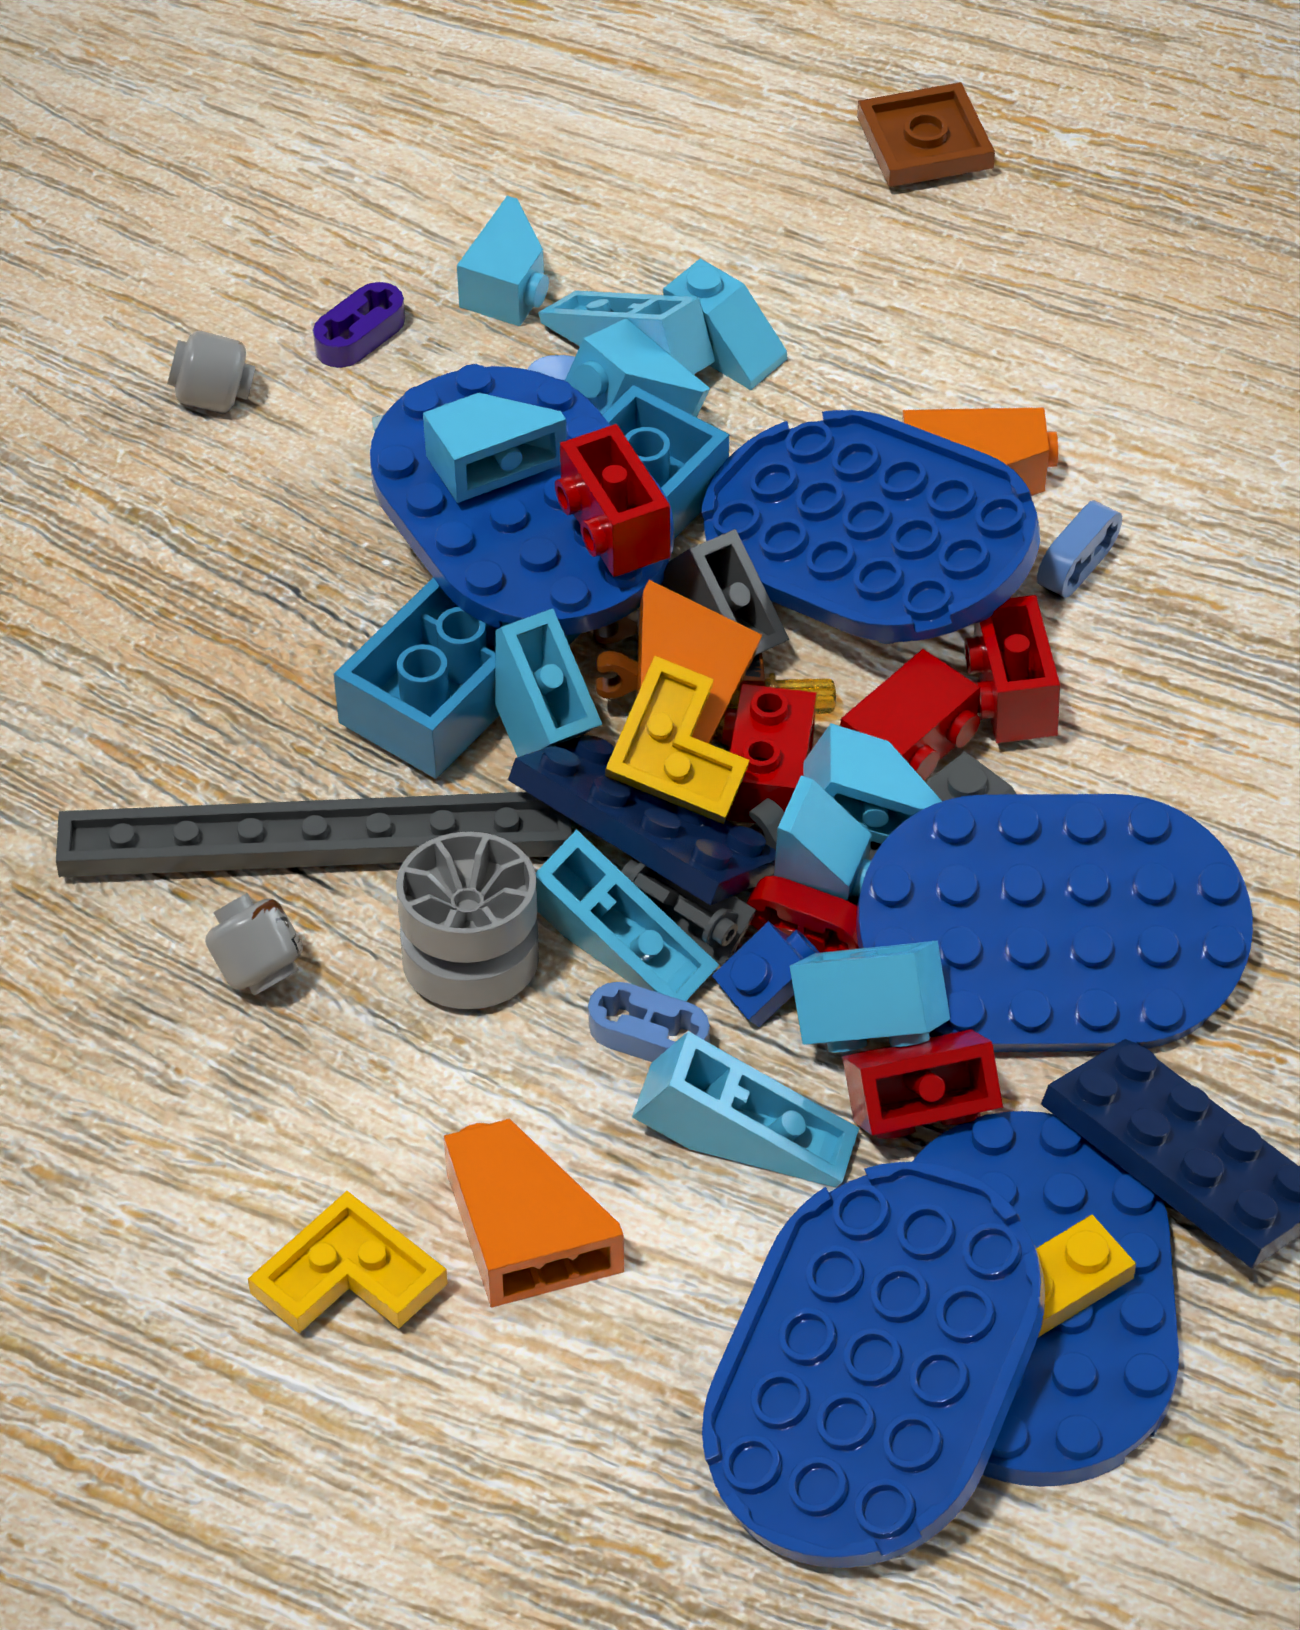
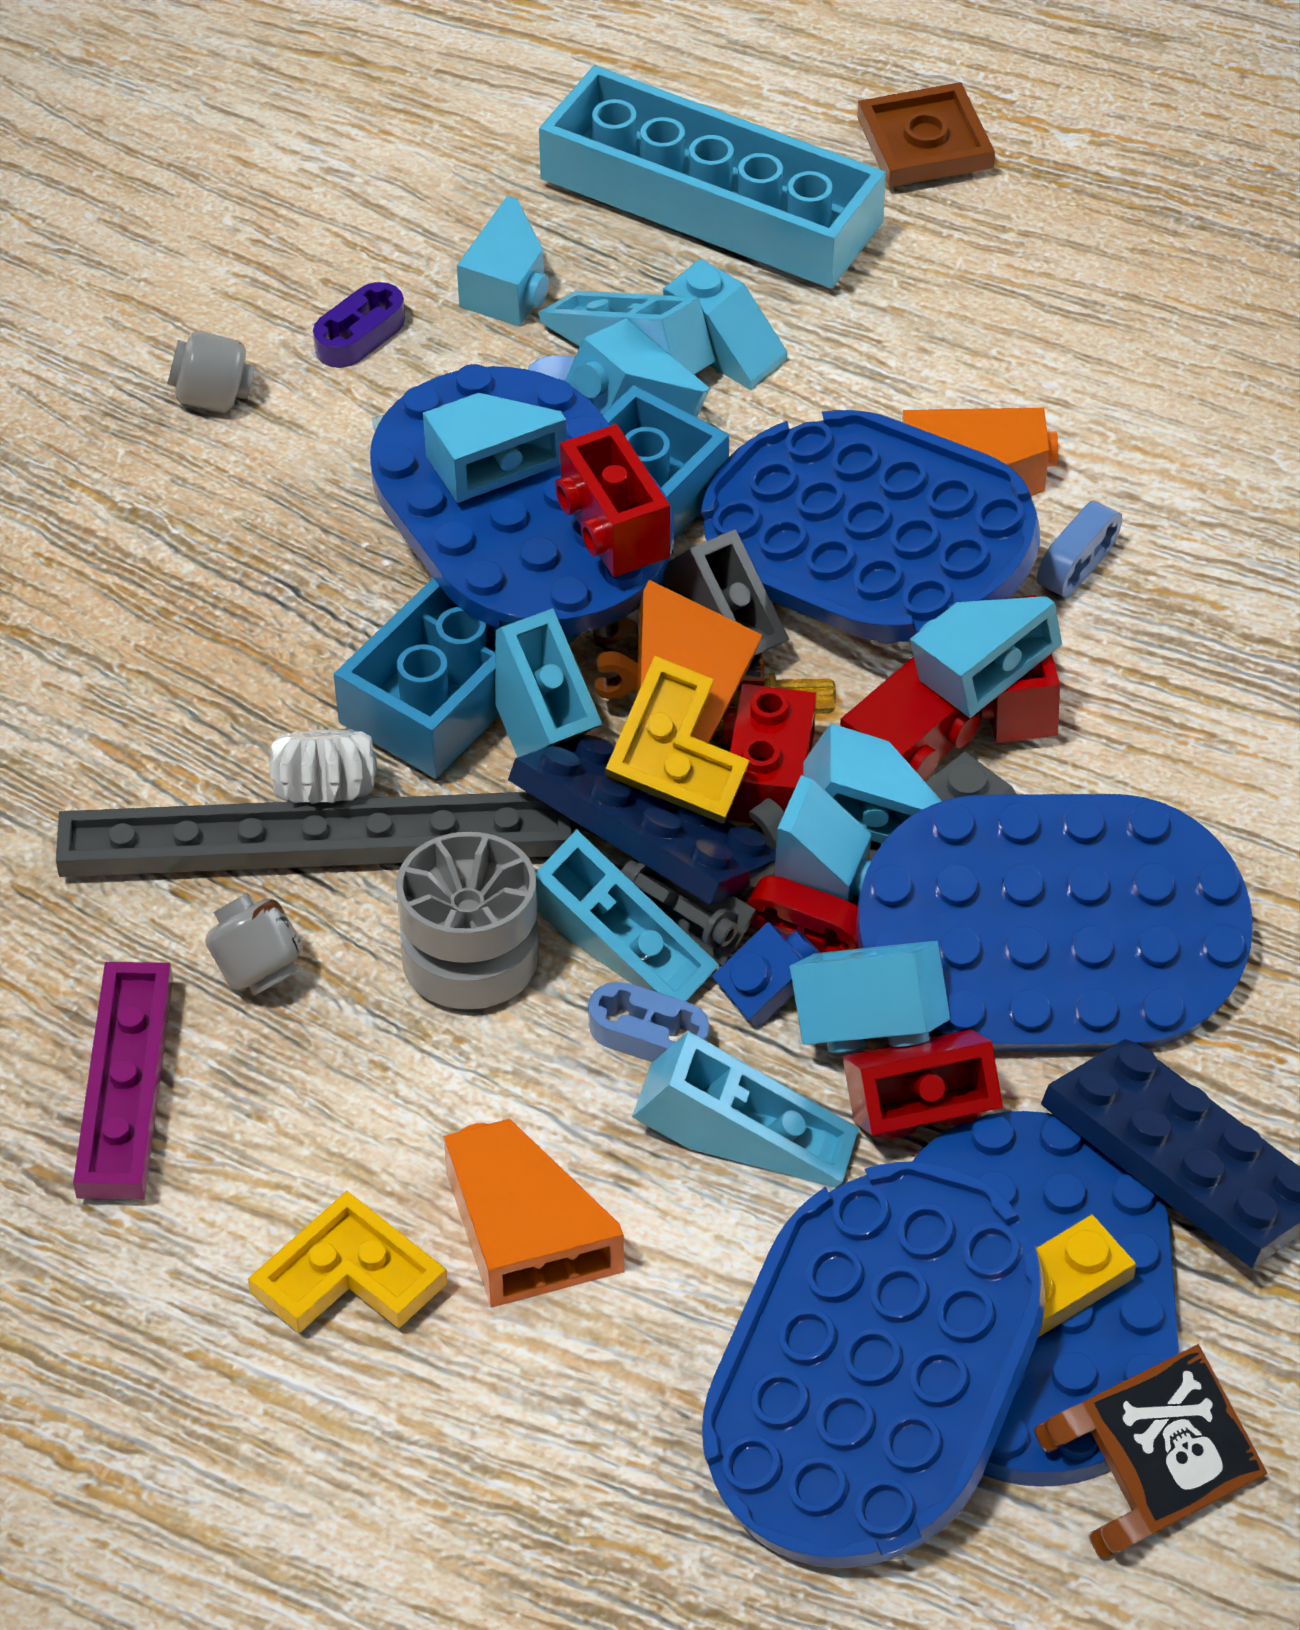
(123, 1081): none -> magenta plate
(322, 765): none -> white gear
(712, 175): none -> medium azure brick
(984, 648): none -> medium azure slope
(1166, 1443): none -> flag

